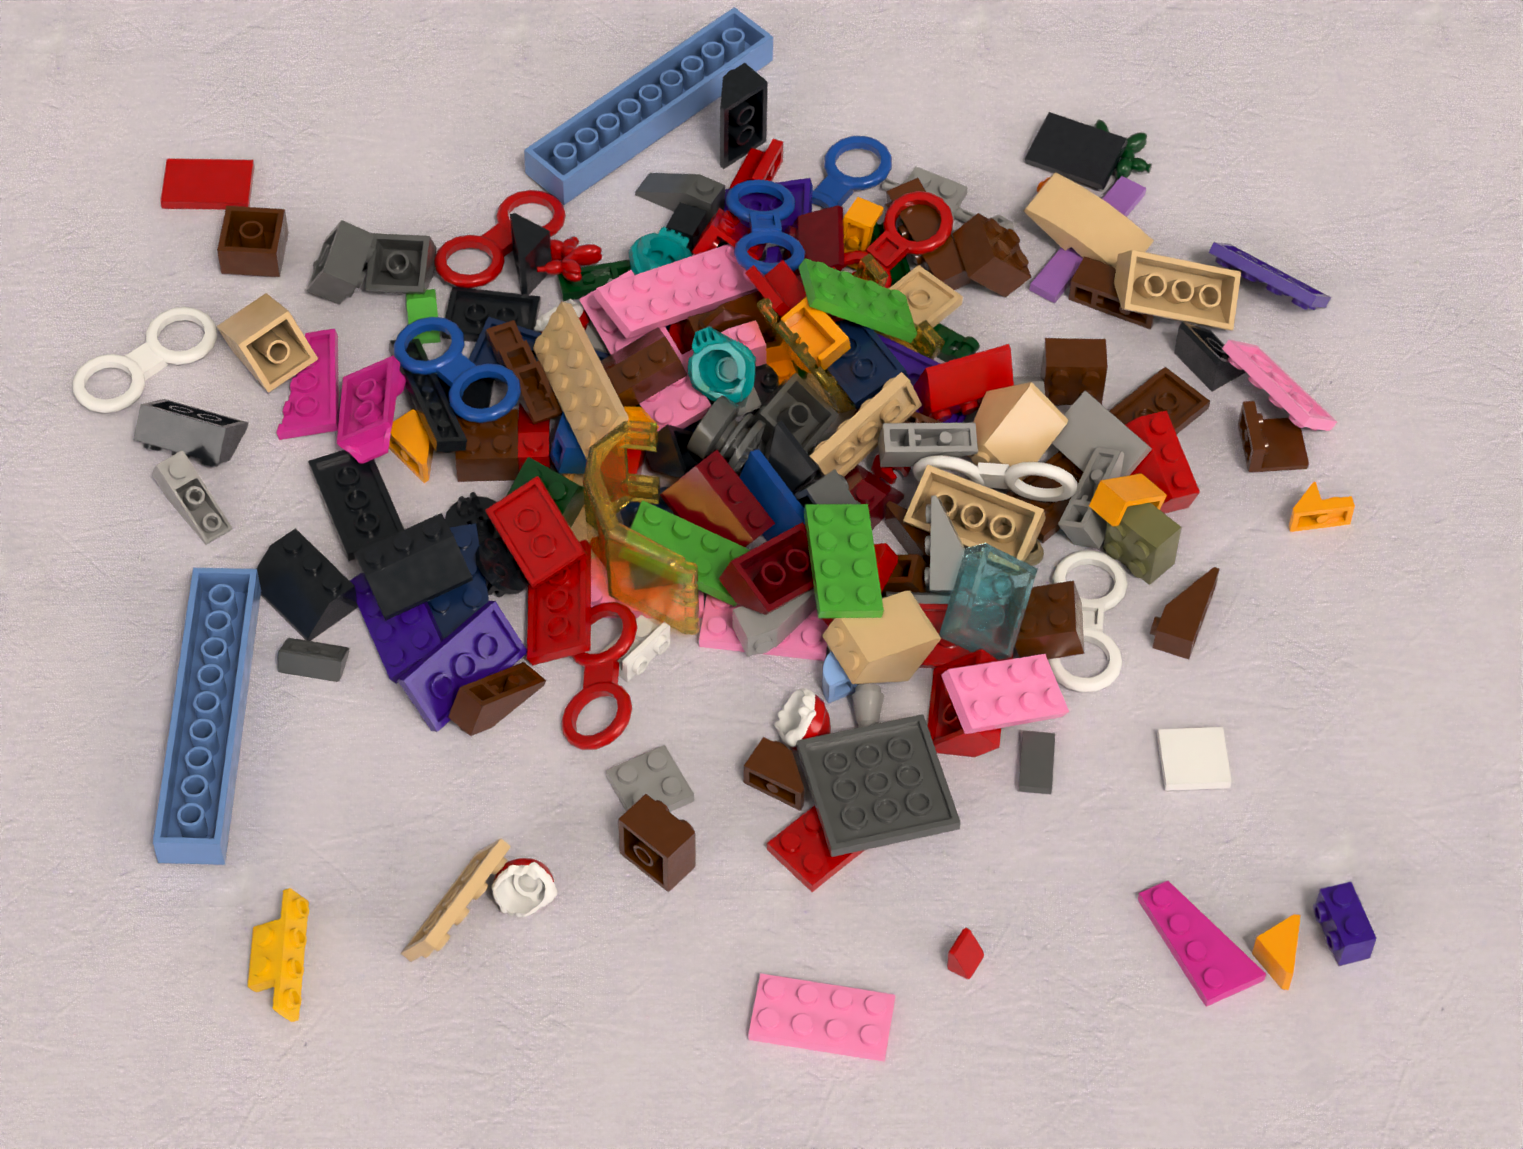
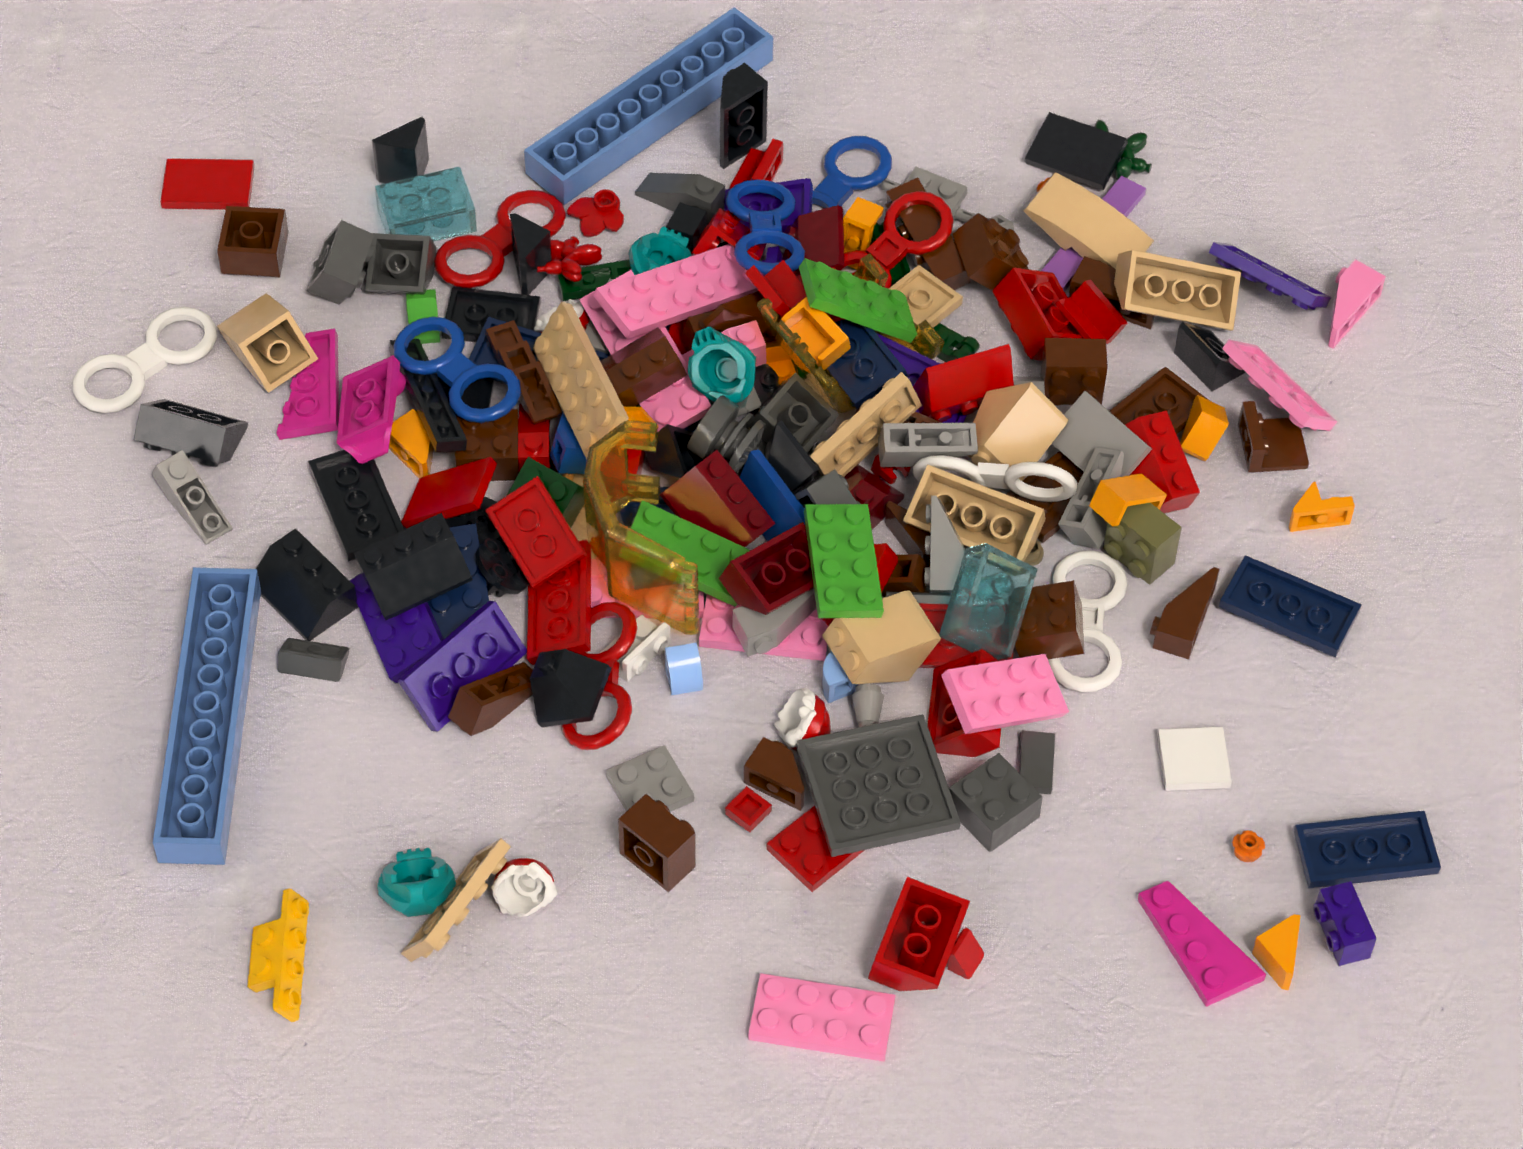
(401, 152): none -> black slope
(416, 882): none -> teal helmet
(427, 205): none -> clear light blue brick
(450, 492): none -> red tile
(567, 687): none -> black slope
(598, 213): none -> red plate
(683, 668): none -> light blue brick
(748, 809): none -> red plate
(918, 938): none -> red slope
(995, 802): none -> dark grey brick
(1030, 306): none -> red slope
(1092, 313): none -> red panel
(1203, 428): none -> light orange slope
(1248, 853): none -> orange plate
(1290, 606): none -> dark blue plate
(1355, 294): none -> bright pink slope
(1367, 849): none -> dark blue plate

